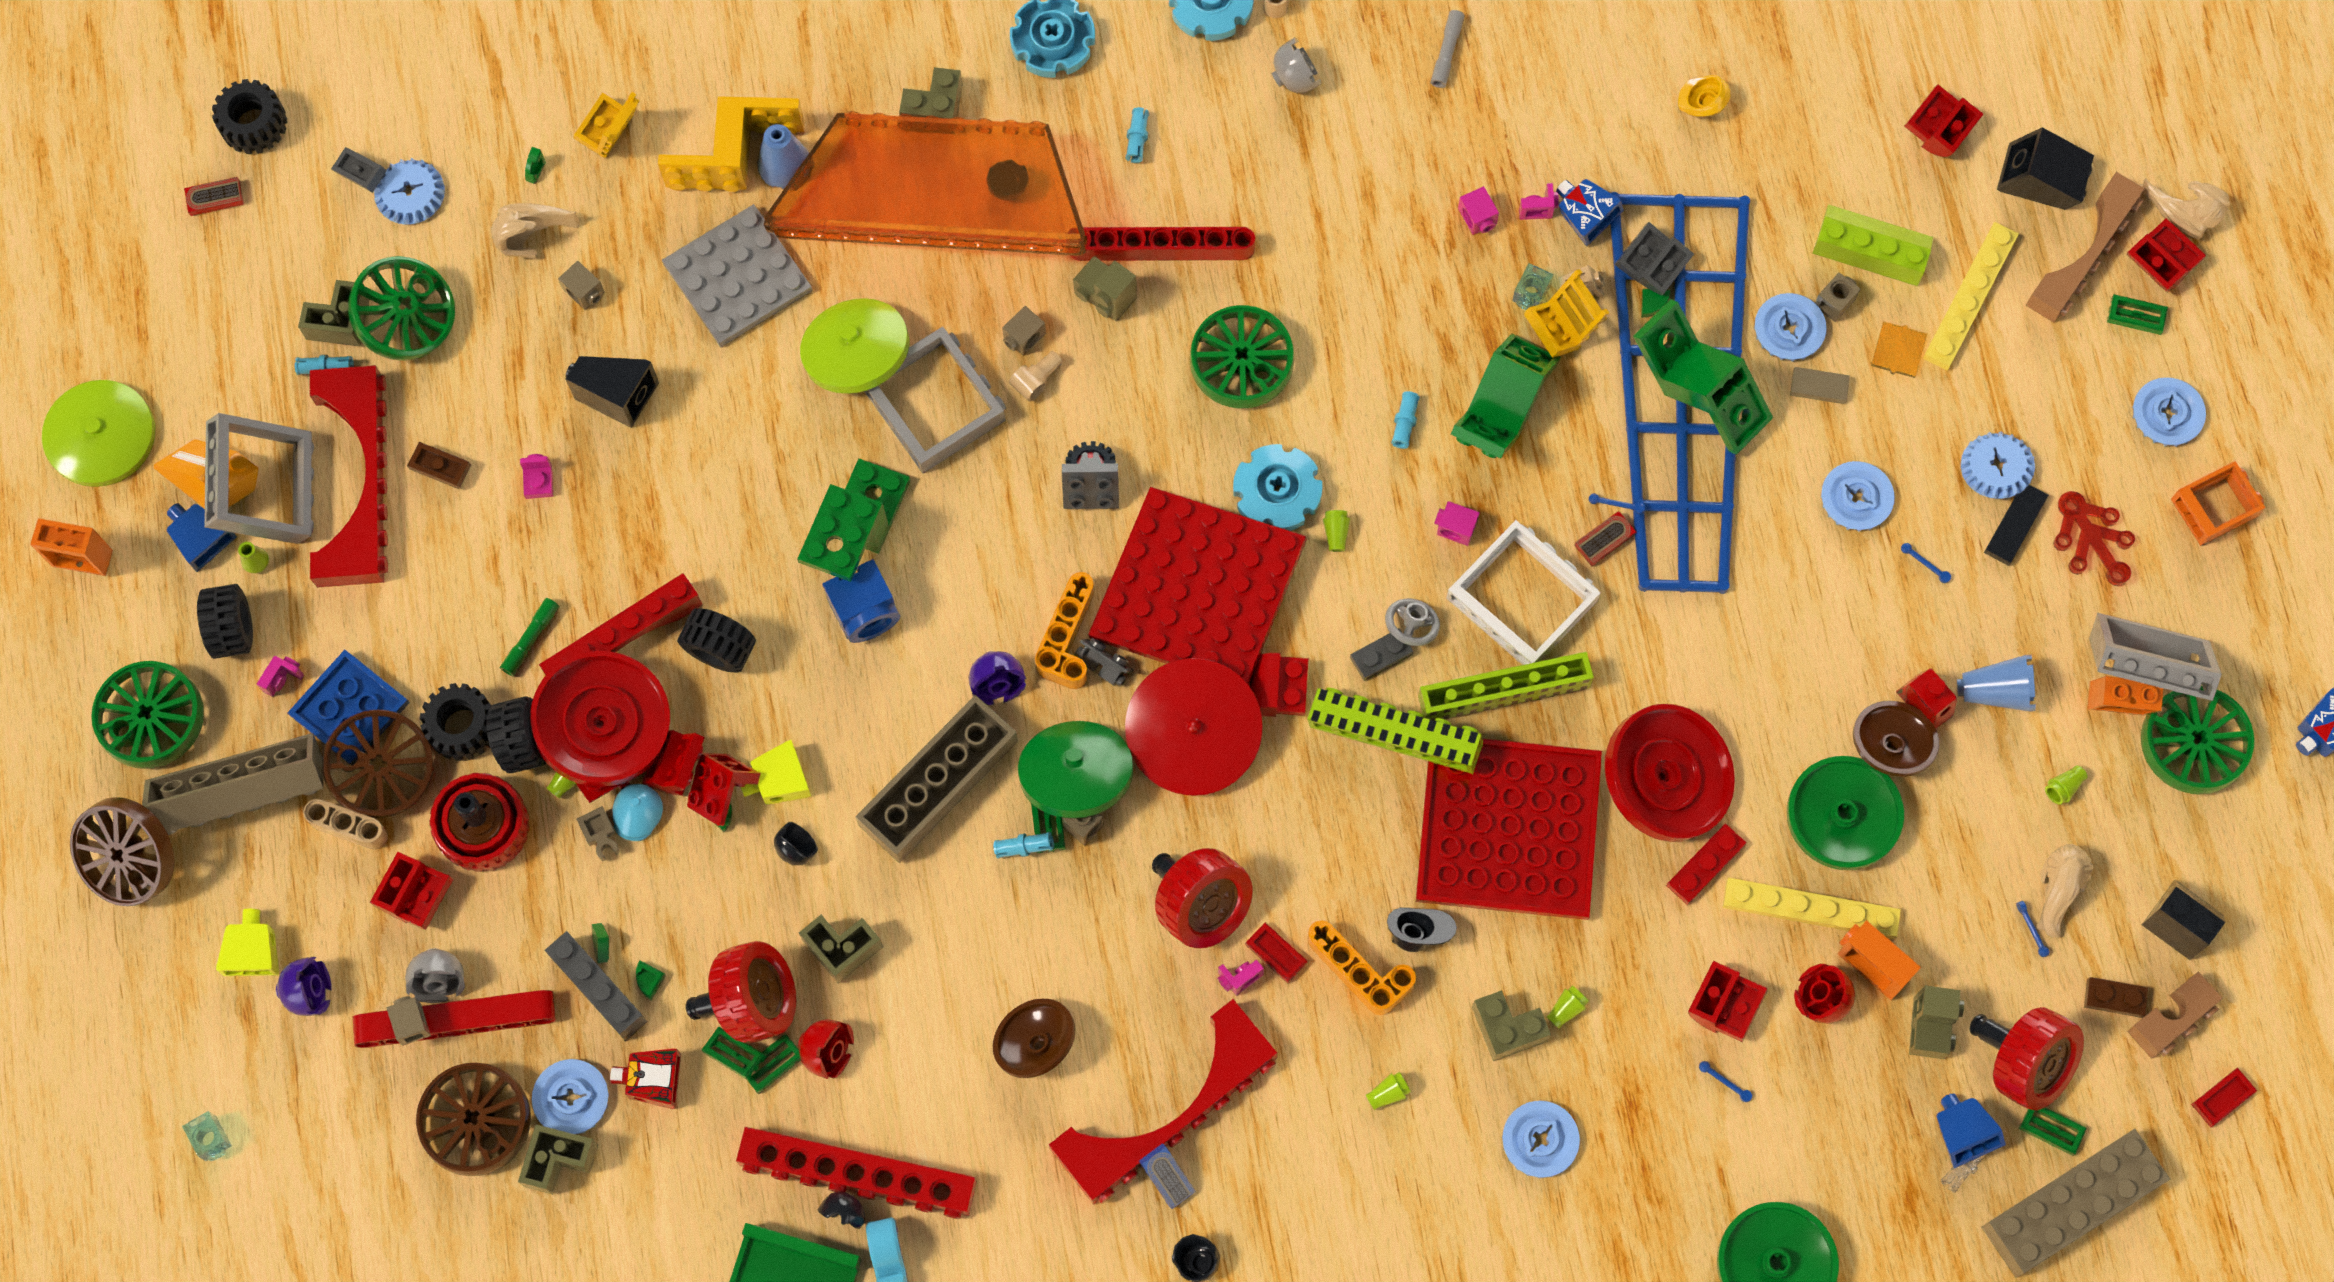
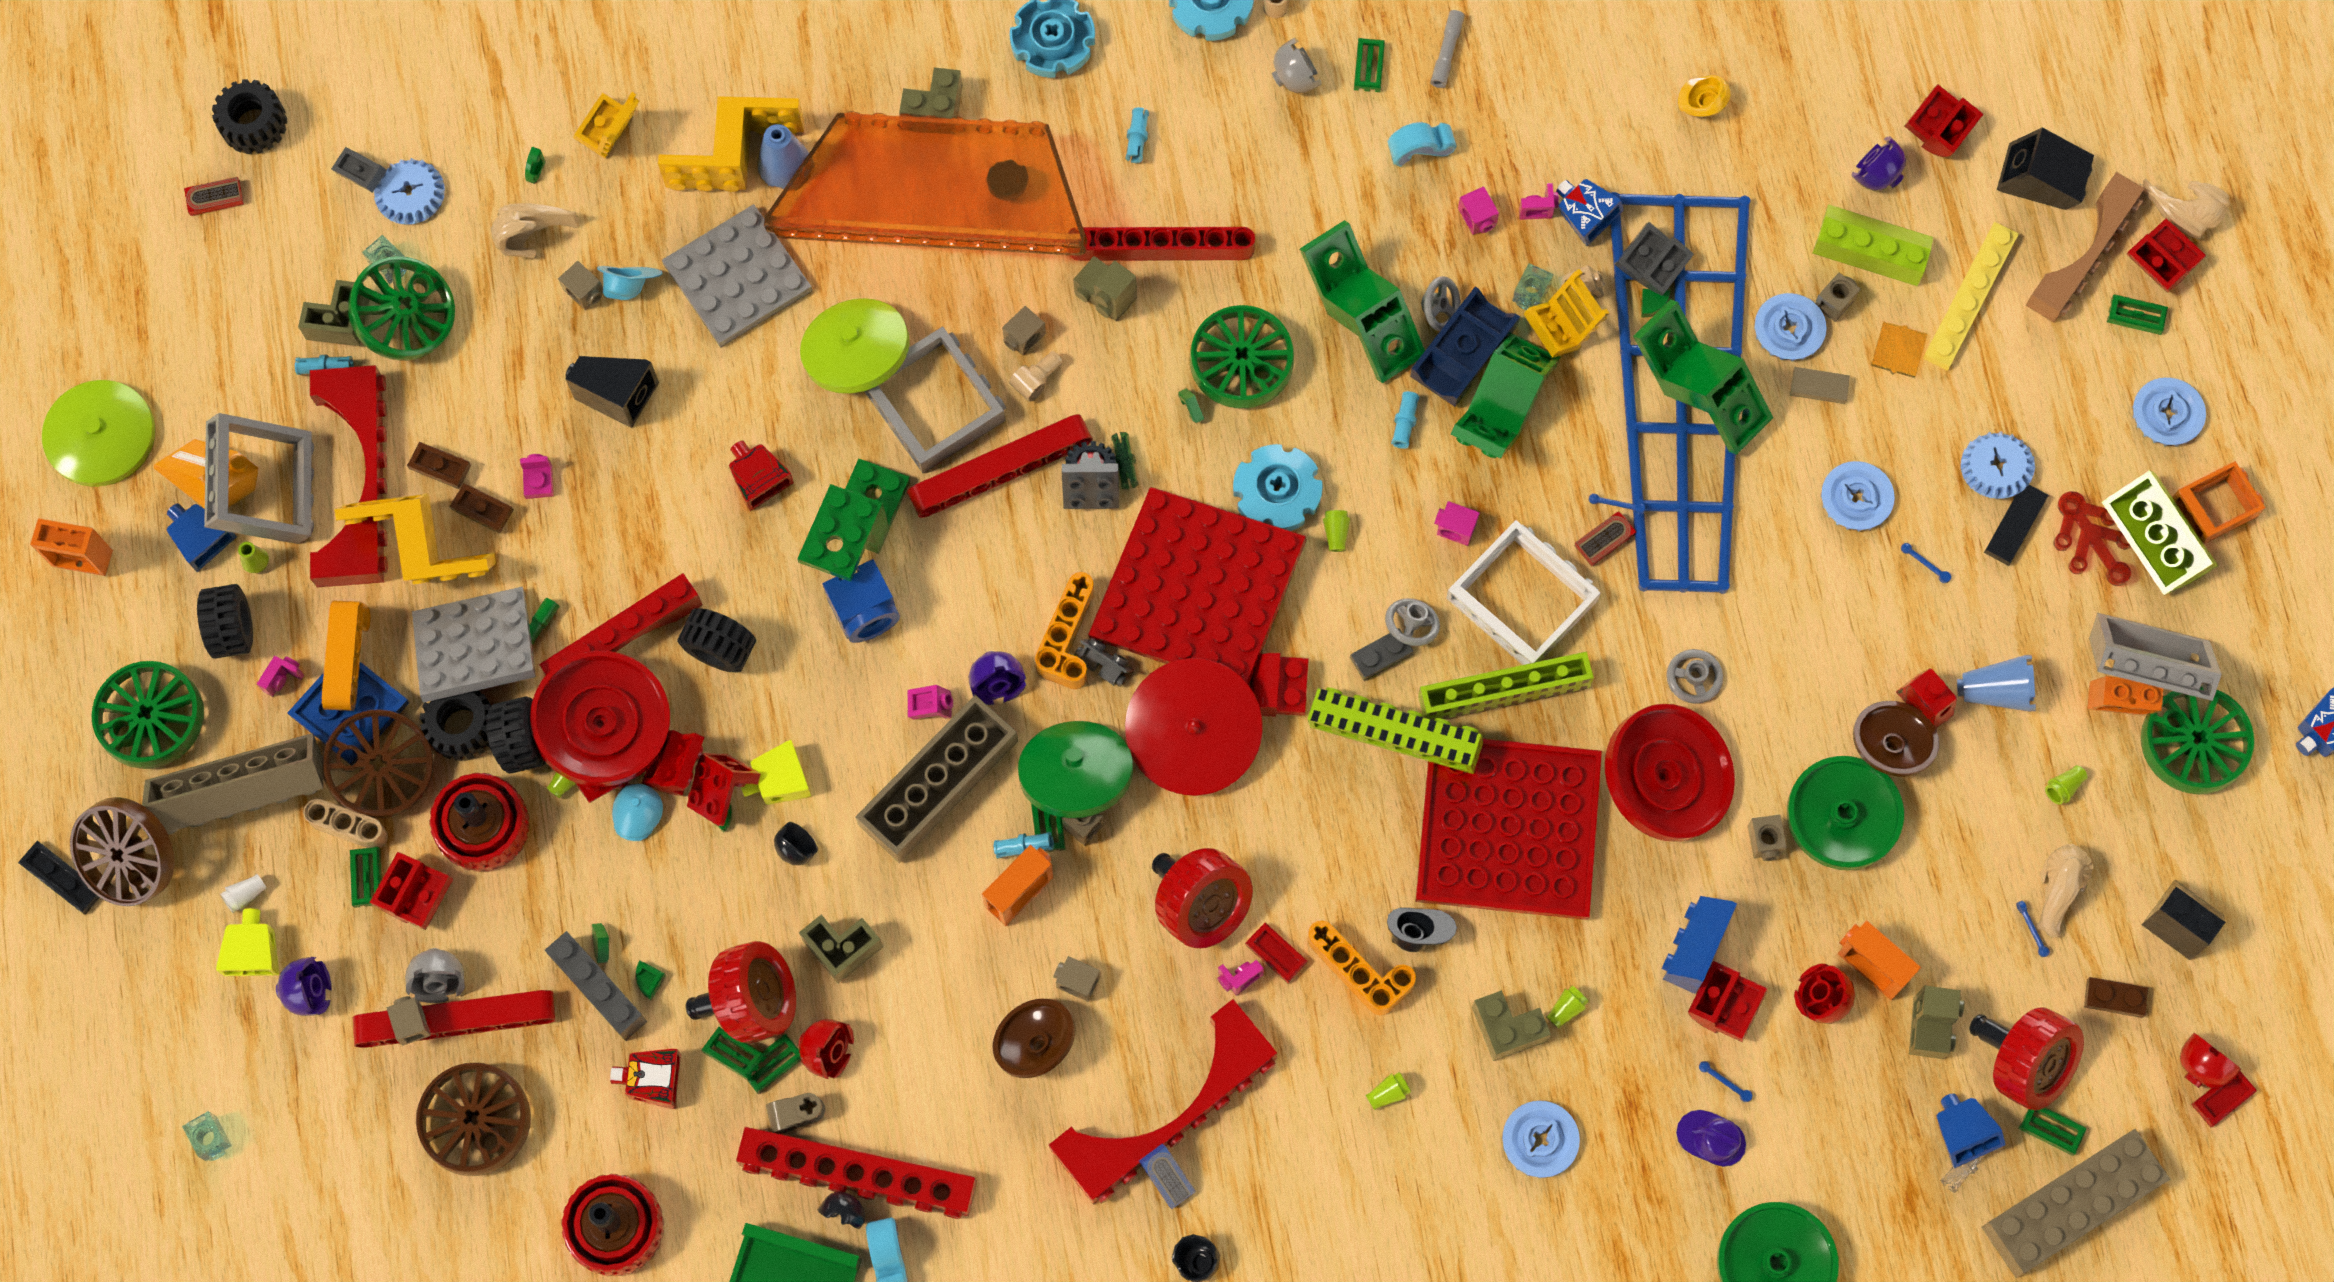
(58, 877): none -> black tile
(242, 893): none -> white cone
(342, 654): none -> light orange beam
(377, 874): none -> green tile
(381, 249): none -> clear light blue brick
(416, 538): none -> yellow bracket
(473, 644): none -> light grey plate
(481, 508): none -> reddish brown plate
(551, 1150): olive brick -> none
(556, 1083): light blue gear -> none
(597, 829): dark tan plate -> none
(612, 1225): none -> red wheel
(626, 281): none -> medium azure piece
(758, 474): none -> red torso
(789, 1113): none -> dark tan piece
(929, 702): none -> dark pink bracket
(998, 466): none -> red beam
(1018, 884): none -> orange window
(1076, 978): none -> dark tan brick
(1125, 460): none -> clear green pin
(1190, 400): none -> green tile
(1363, 301): none -> green bracket
(1367, 84): none -> green tile
(1421, 139): none -> medium azure animal
(1433, 303): none -> light grey piece
(1463, 347): none -> dark blue piece
(1695, 666): none -> light grey piece
(1698, 942): none -> blue slope
(1706, 864): red plate -> none
(1711, 1138): none -> dark purple piece
(1767, 825): none -> dark tan brick
(1808, 907): light yellow plate -> none
(1881, 166): none -> dark purple cylinder
(2159, 533): none -> lime slope
(2195, 1000): medium nougat arch -> none
(2206, 1064): none -> red cylinder

